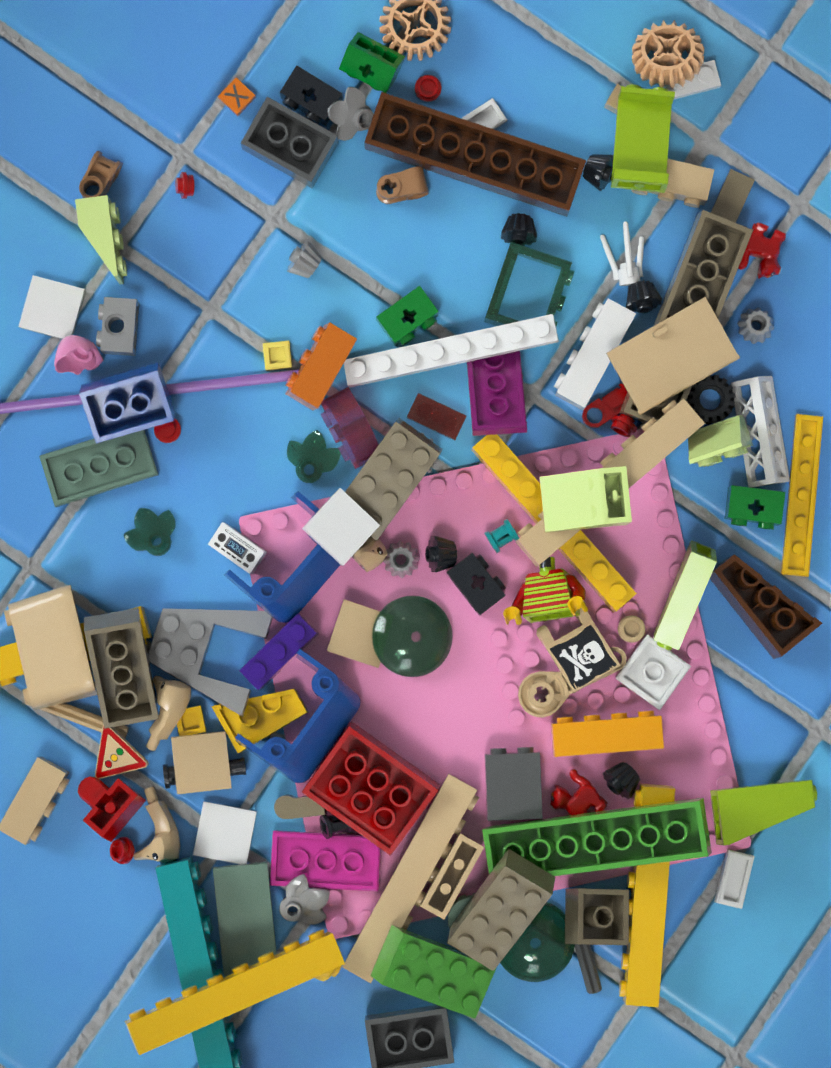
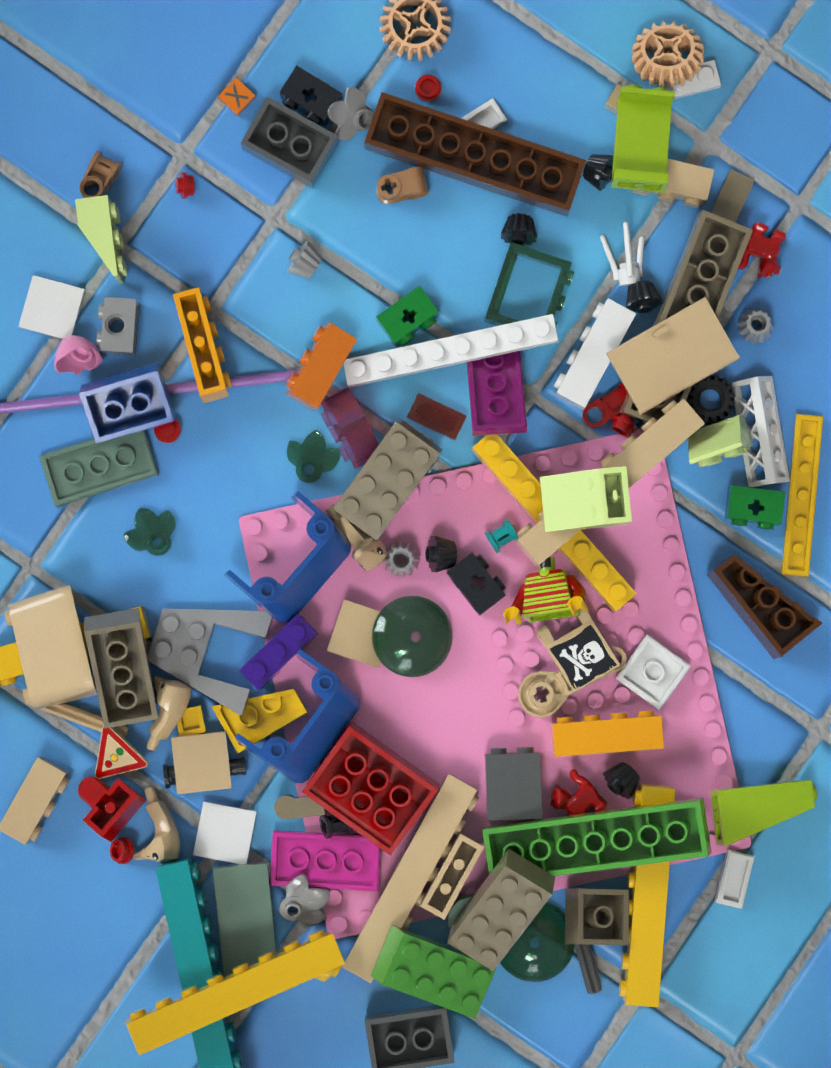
(200, 344): none -> light orange brick
(237, 548): white tile -> none
(277, 355): light yellow tile -> none
(341, 526): white tile -> none
(371, 62): green brick -> none
(631, 629): tan tile -> none
(685, 595): slope -> none

